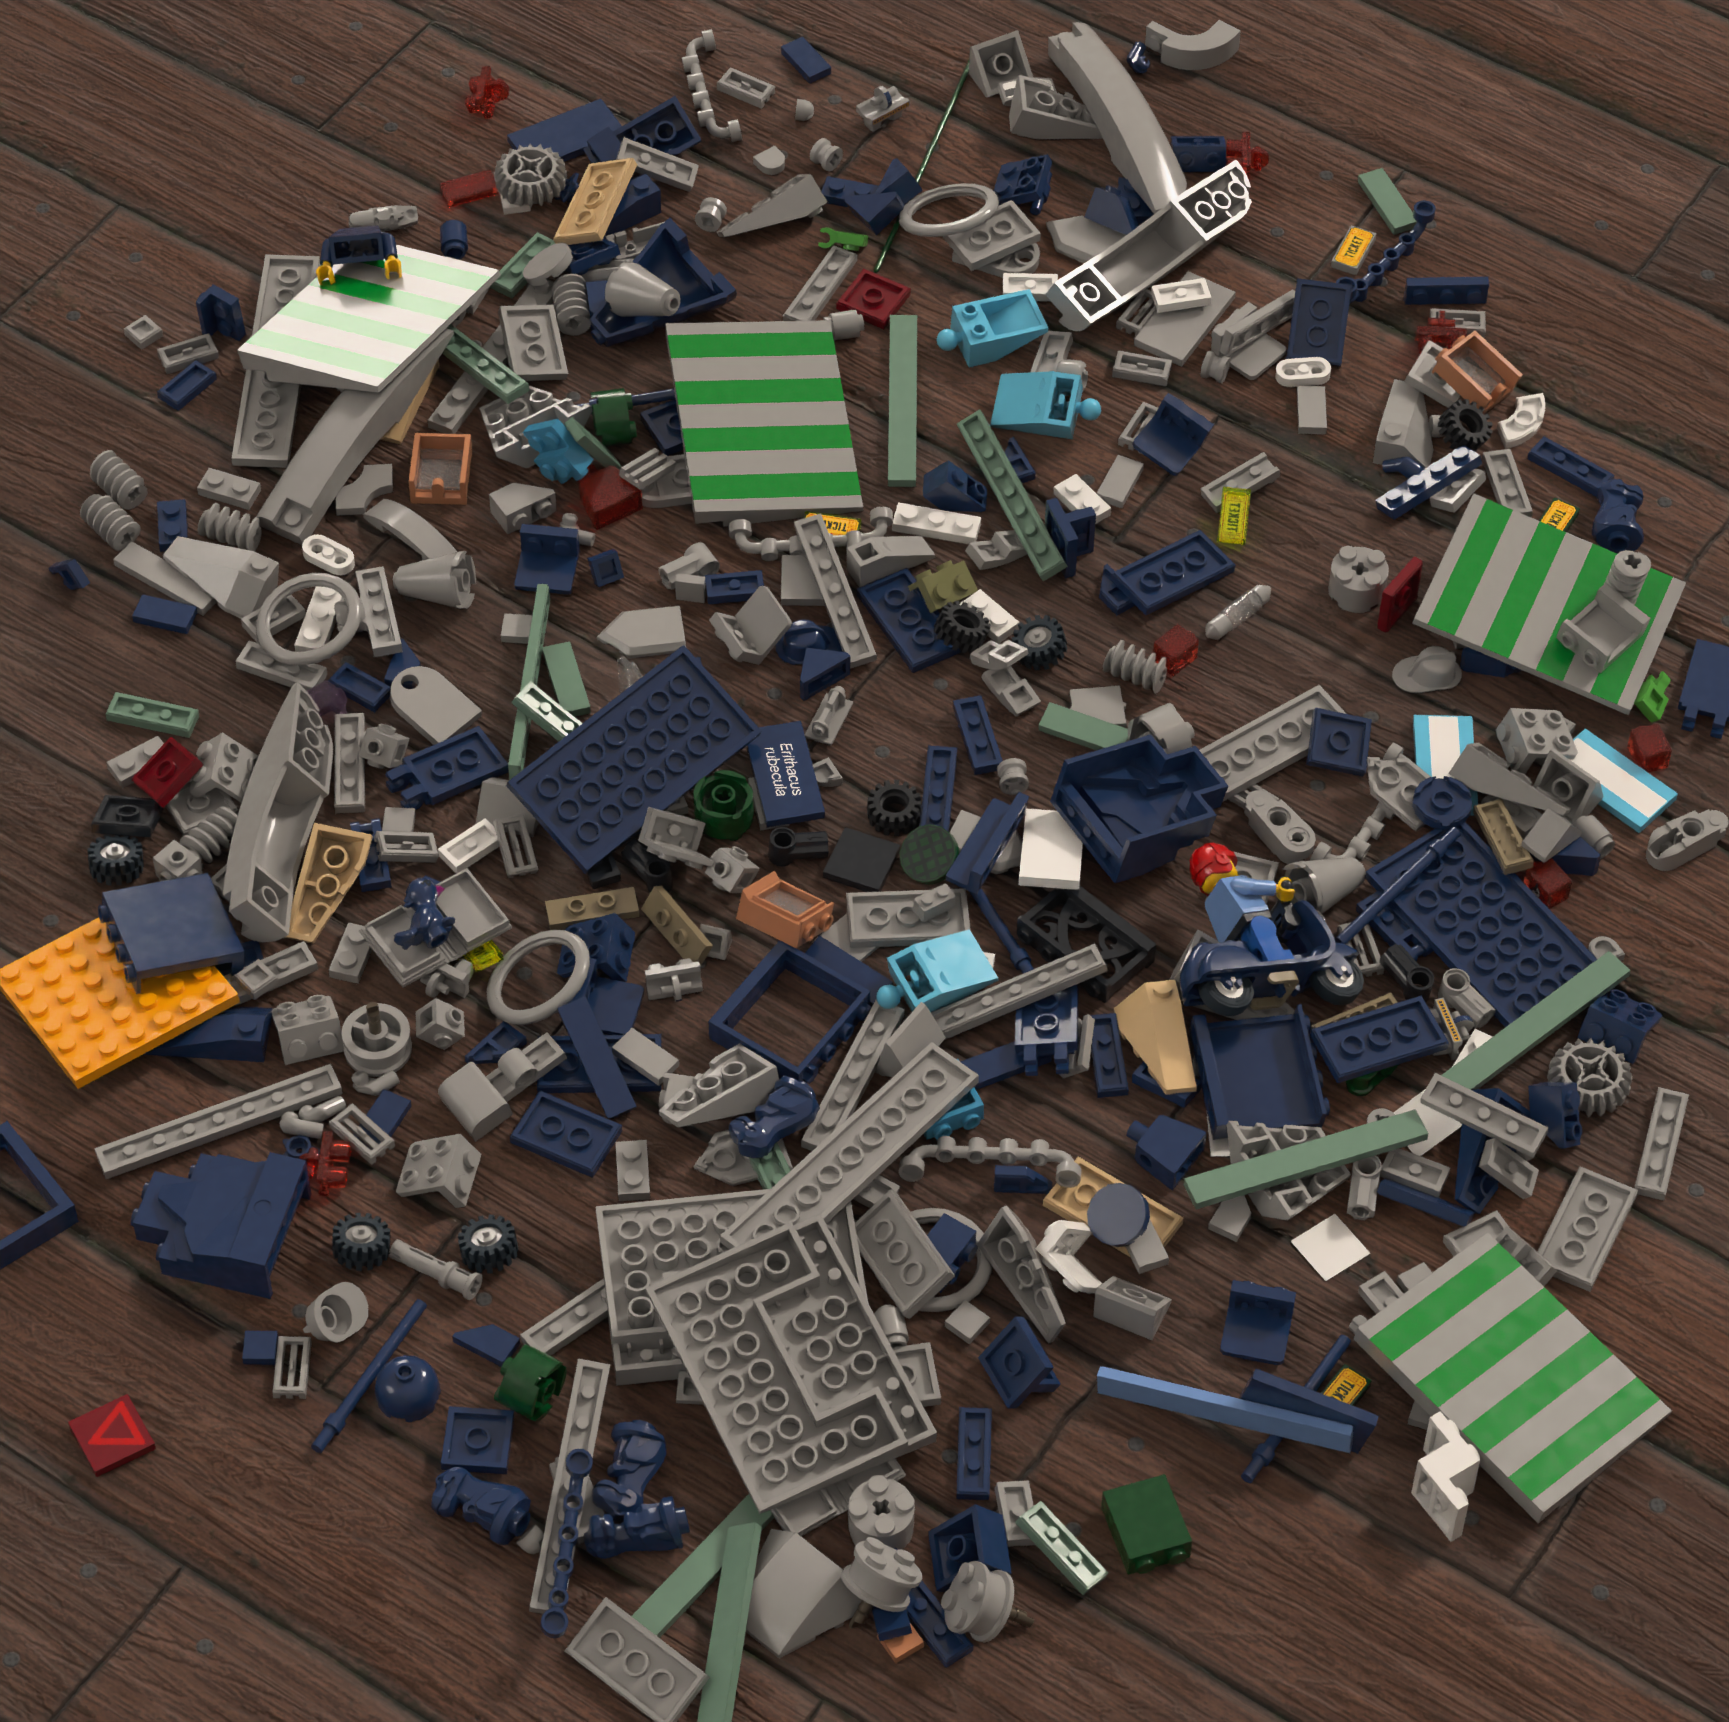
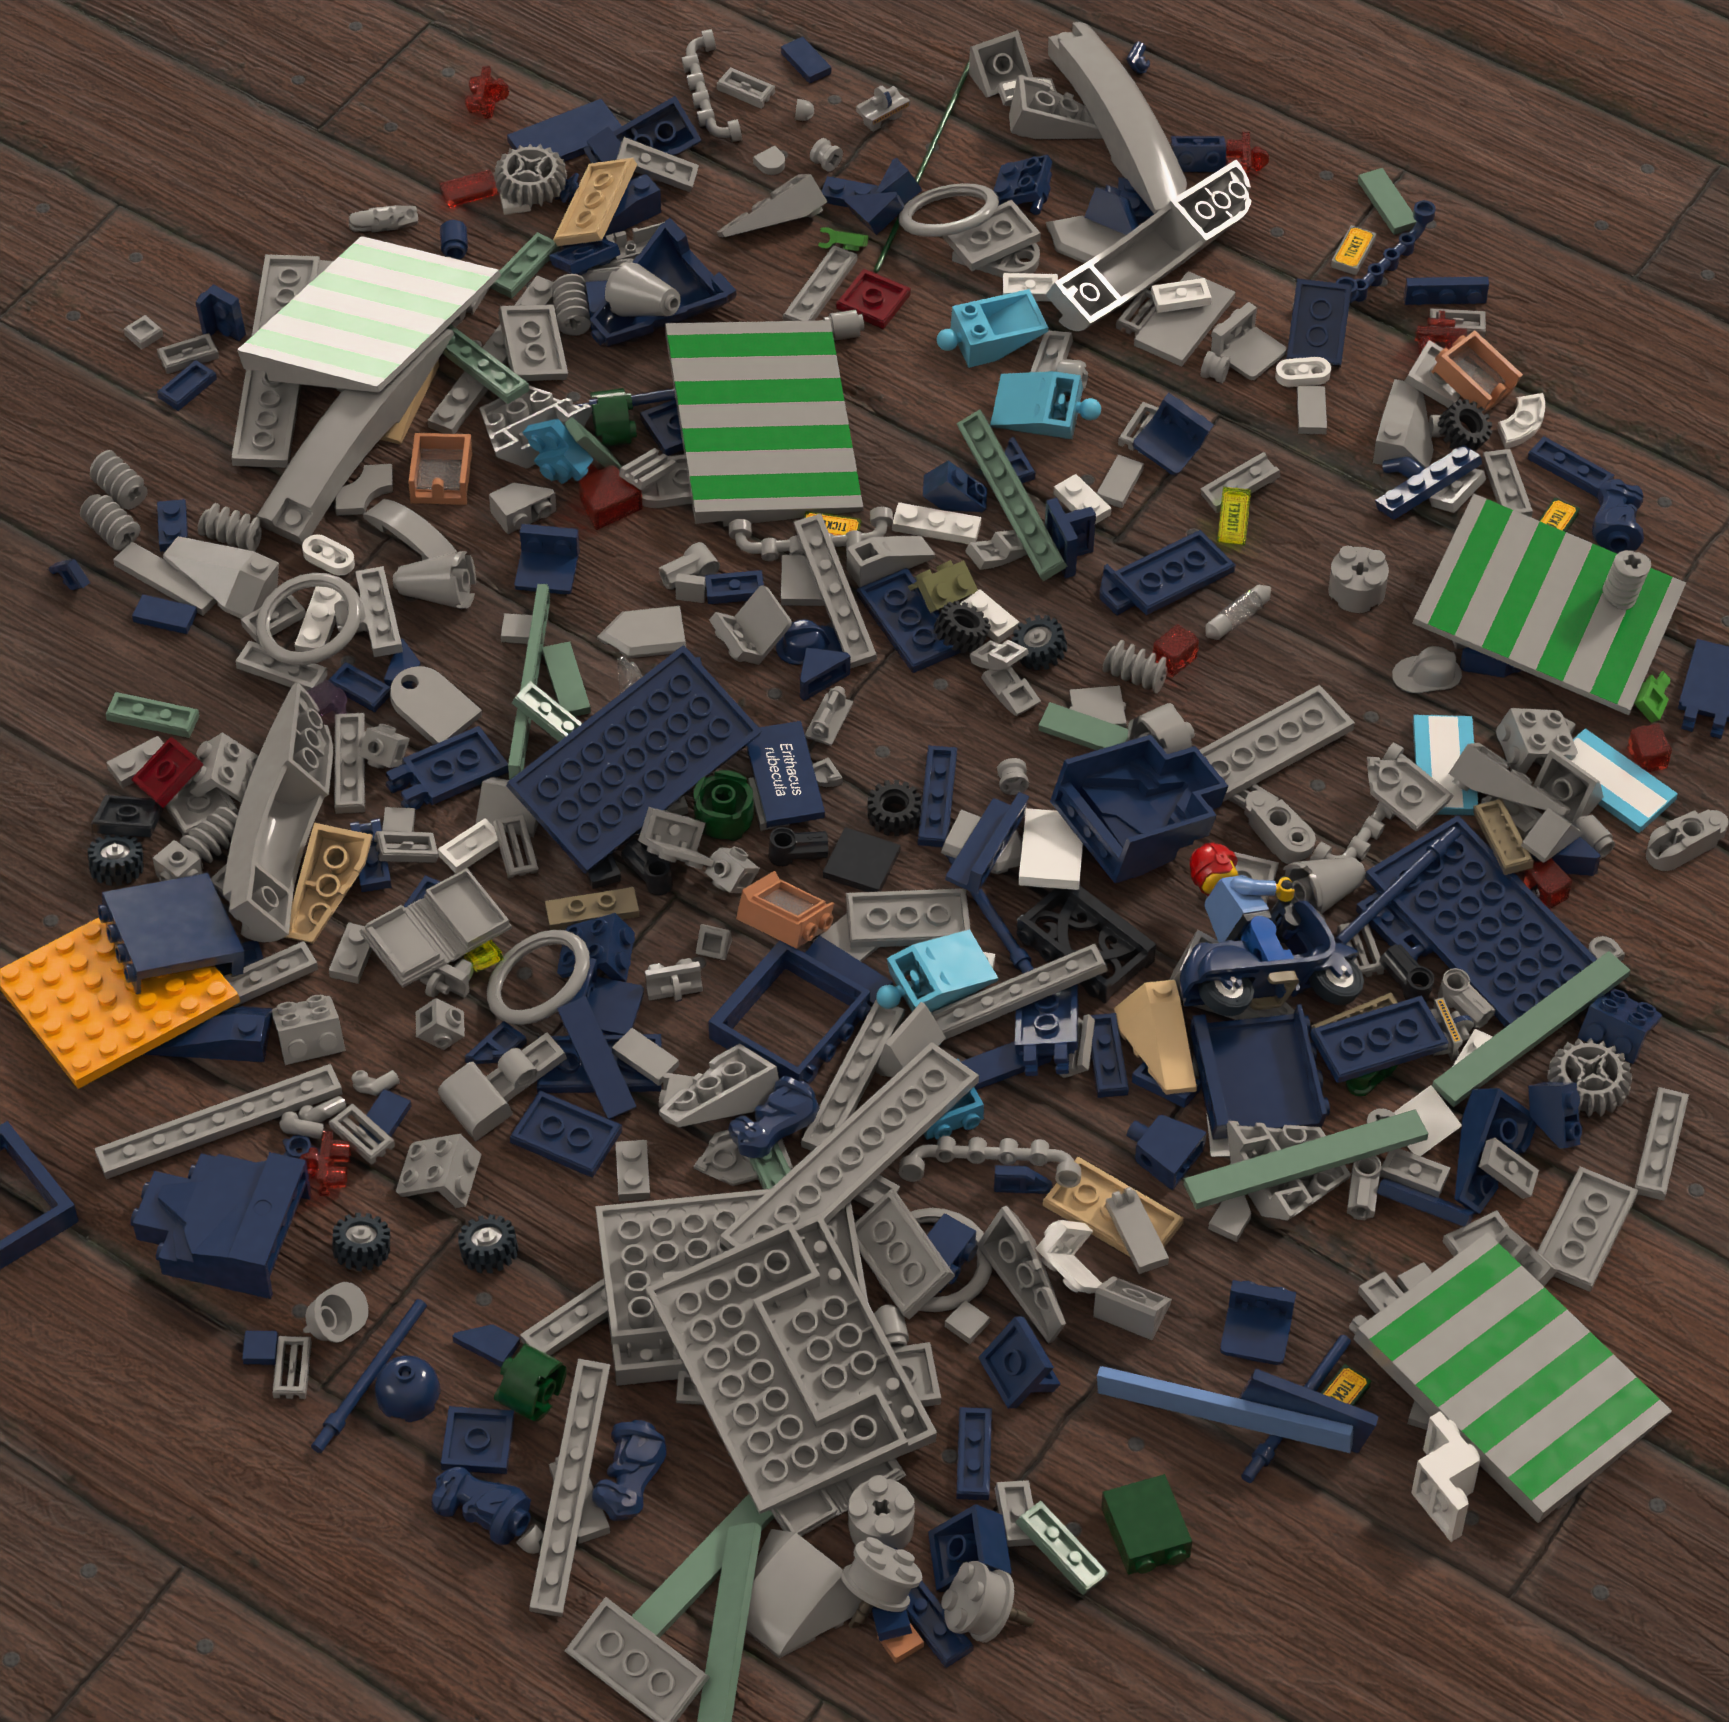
(111, 1435): dark red tile -> none
(229, 488): light grey plate -> none
(256, 979): light grey tile -> none
(358, 245): dark blue torso -> none
(377, 1039): light grey wheel -> none
(427, 921): dark blue animal -> none
(447, 1273): light grey pin -> none
(548, 262): light grey tile -> none
(554, 1620): dark blue bar -> none
(585, 538): light grey arm -> none
(605, 567): dark blue tile -> none
(649, 1529): dark blue animal -> none
(676, 925): dark tan plate -> none
(710, 214): light grey wheel -> none
(902, 401): sand green tile -> none
(928, 854): tile -> none
(934, 902): light grey piece -> none
(977, 734): dark blue plate -> none
(1118, 1214): tile -> none
(1142, 370): light grey tile -> none
(1193, 51): light grey arch -> none
(1257, 323): light grey tile -> none
(1330, 1247): white sticker -> none
(1339, 742): dark blue tile -> none
(1400, 594): dark red tile -> none
(1442, 802): dark blue tile -> none
(1485, 1115): light grey piece -> none
(1603, 629): light grey panel -> none

